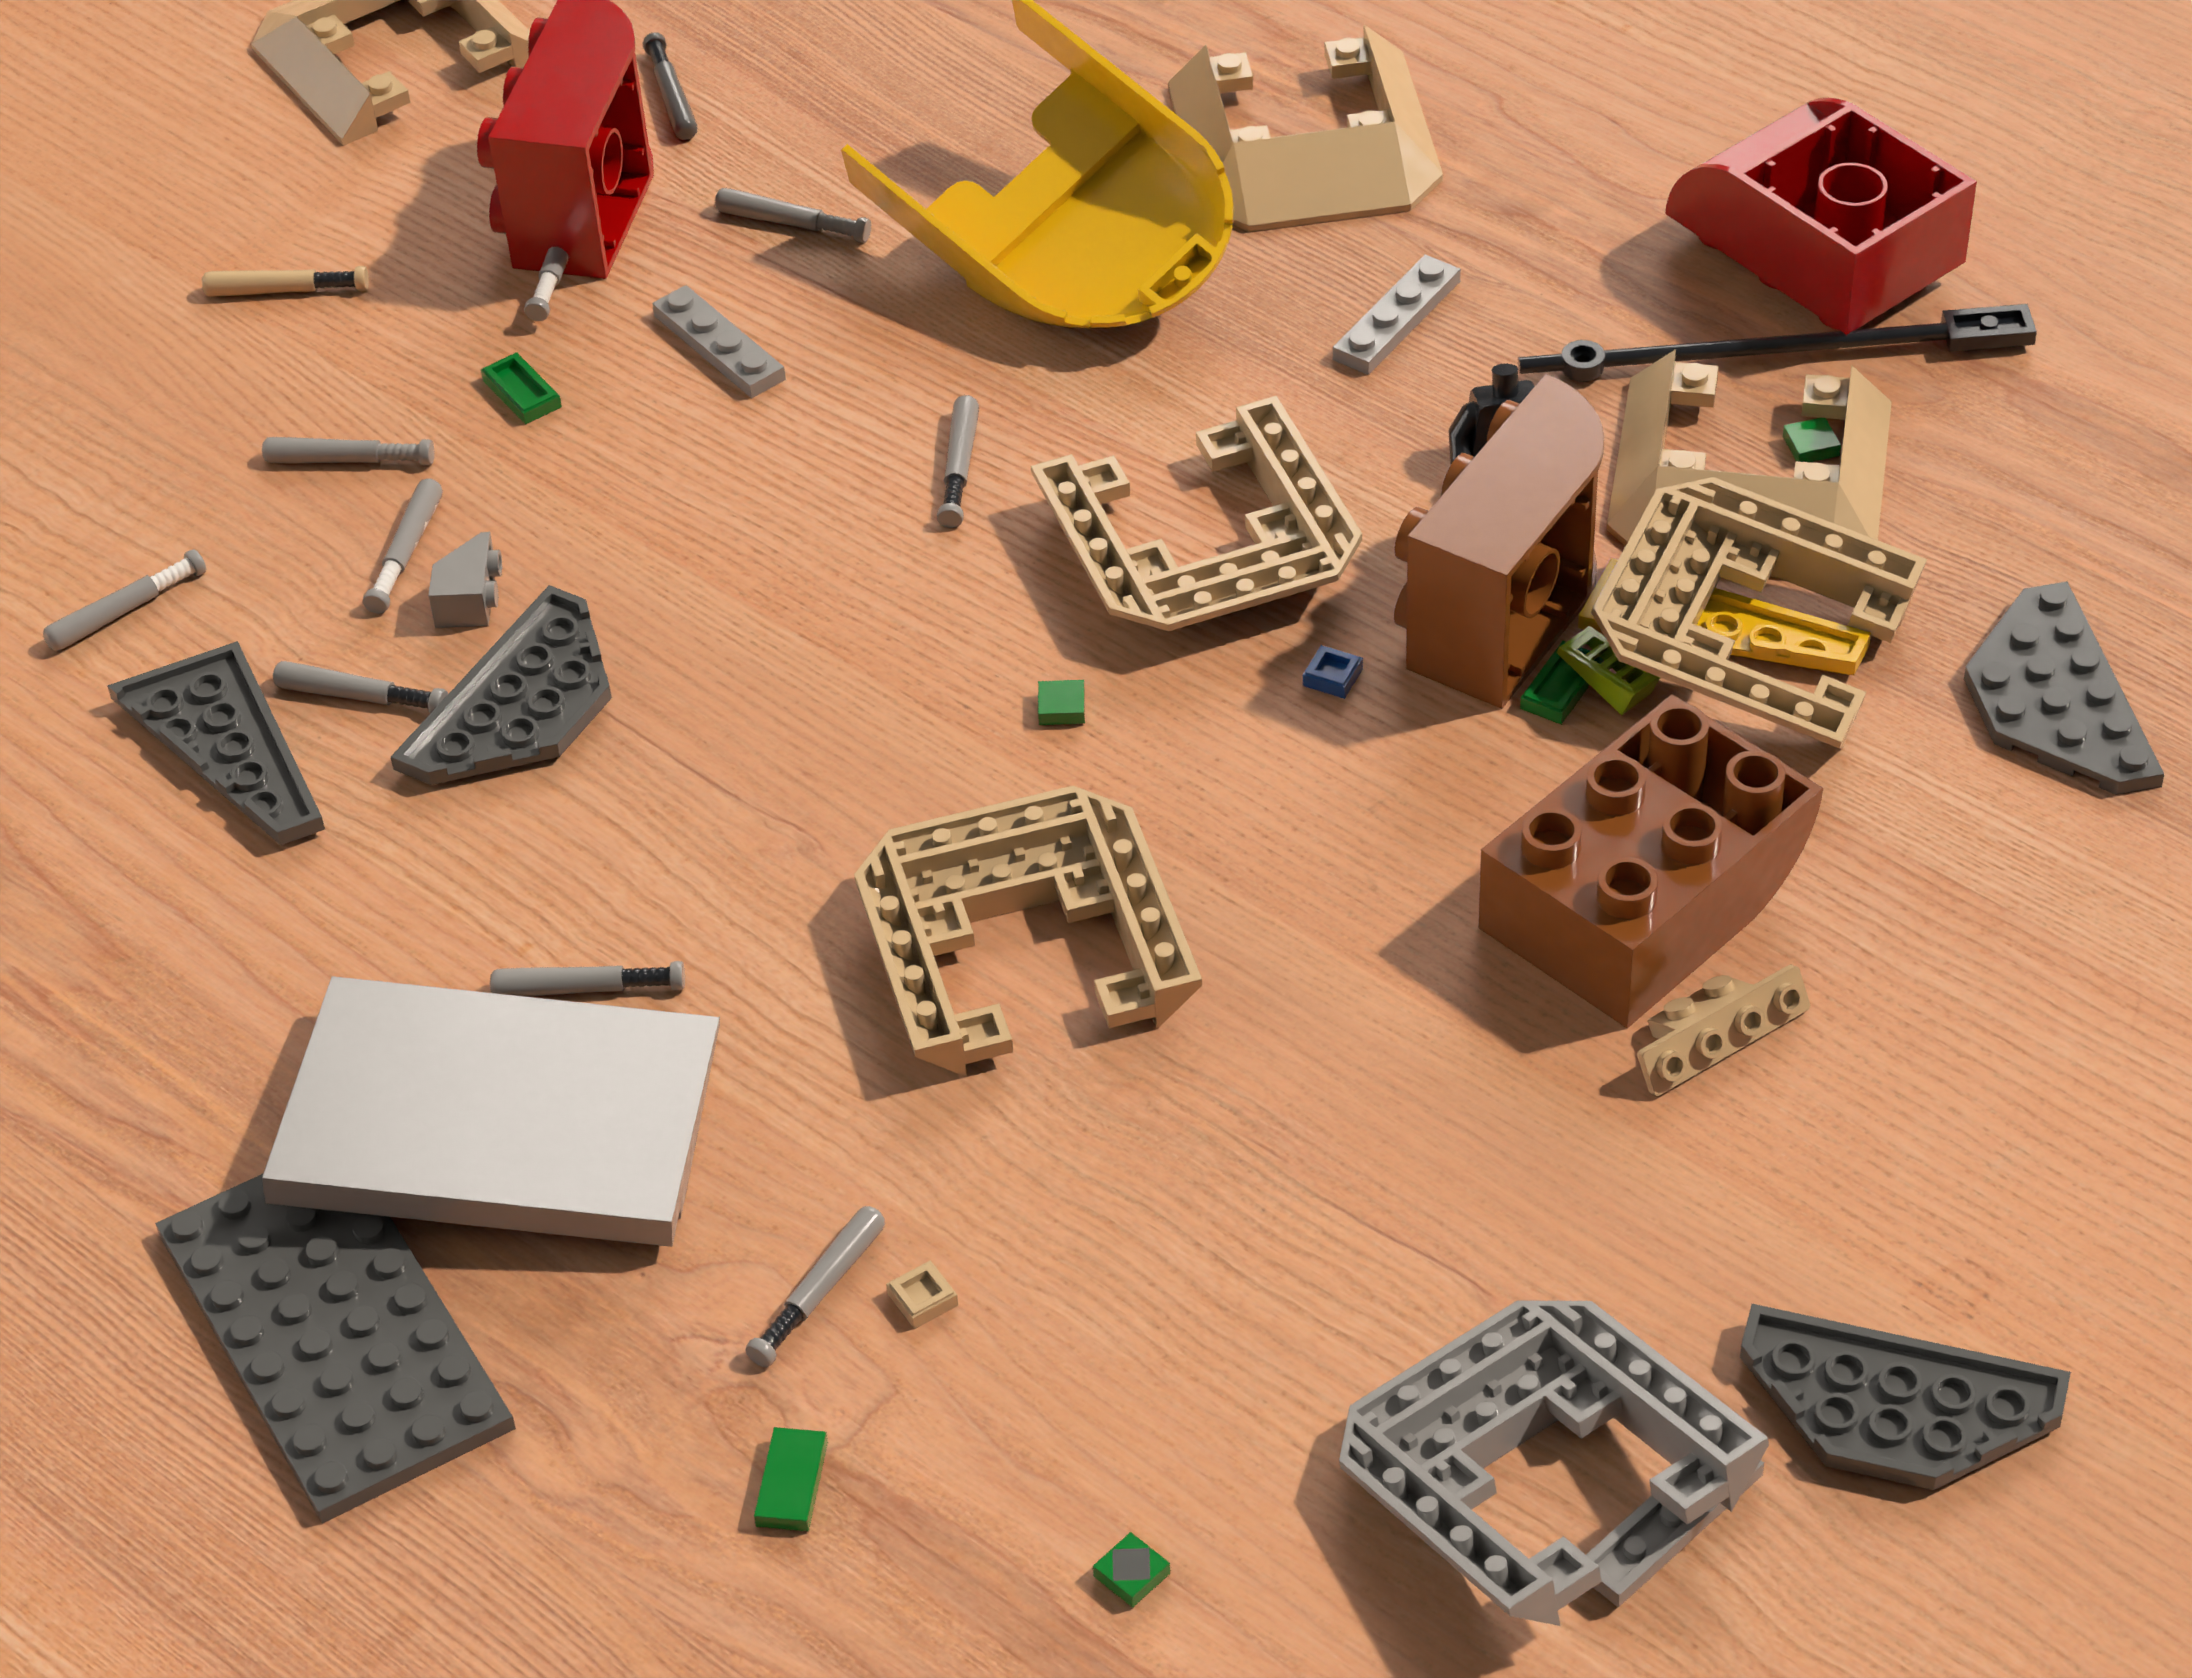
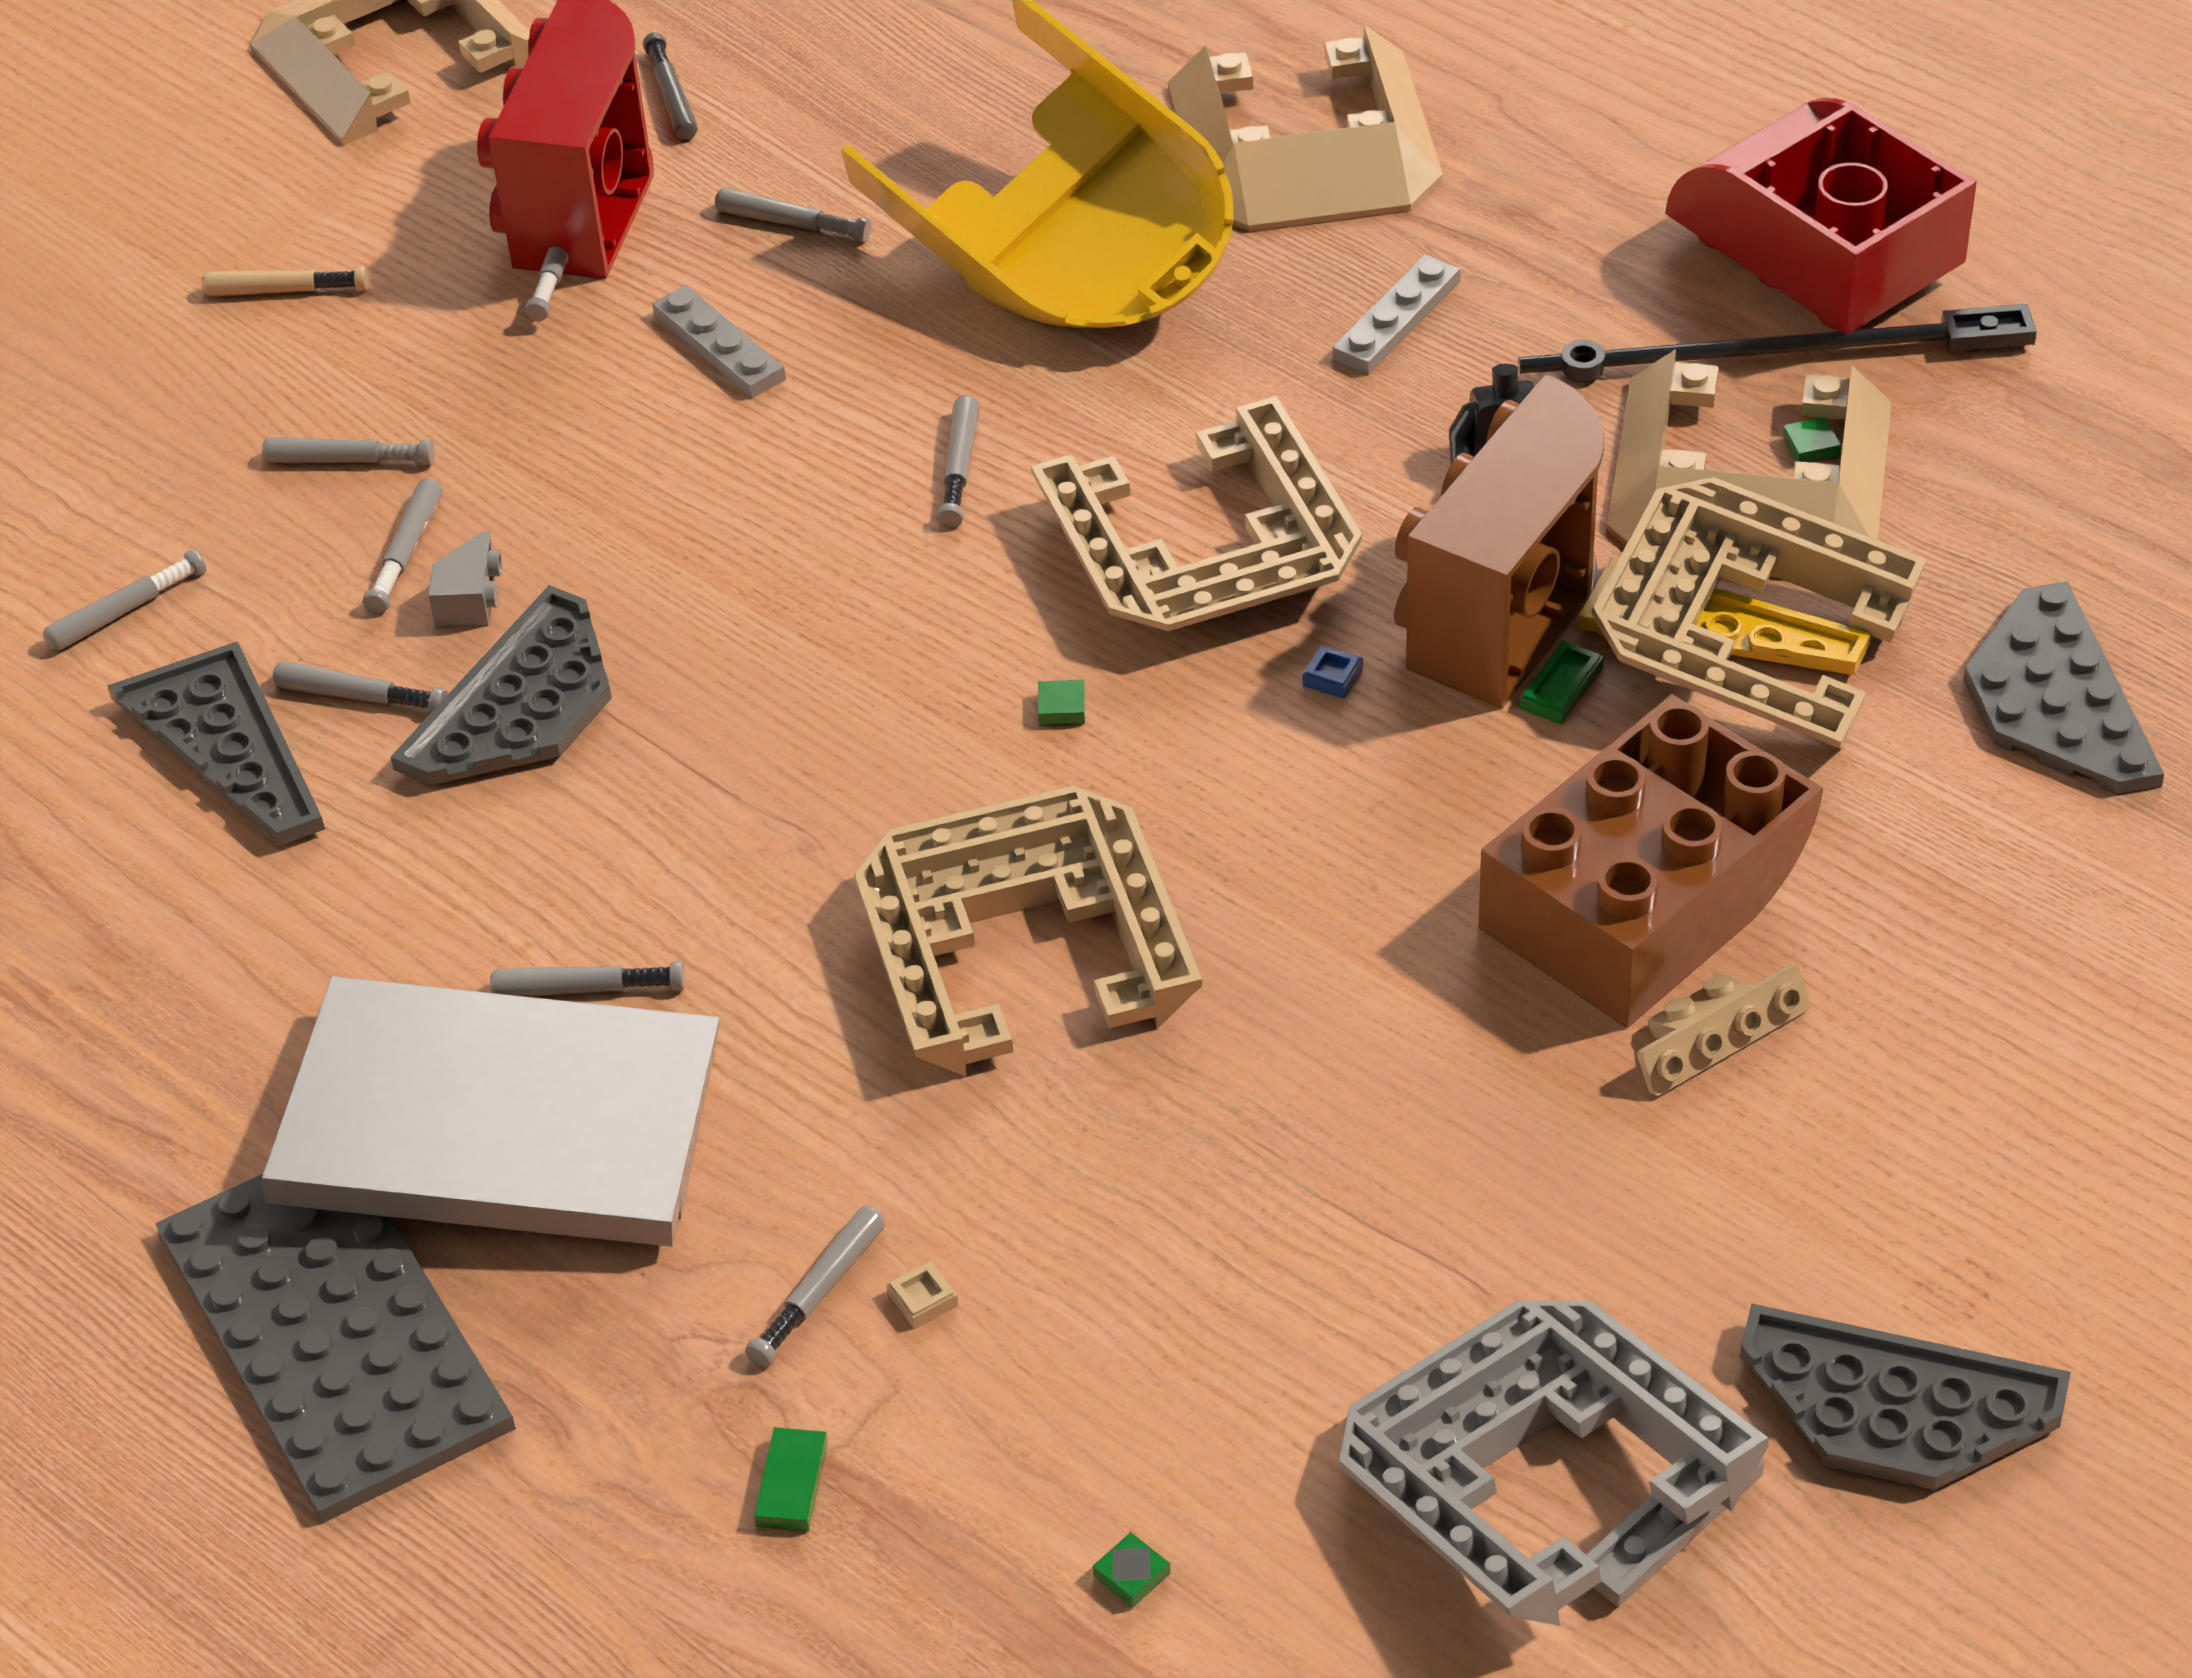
(521, 388): green tile -> none
(1620, 689): lime slope -> none

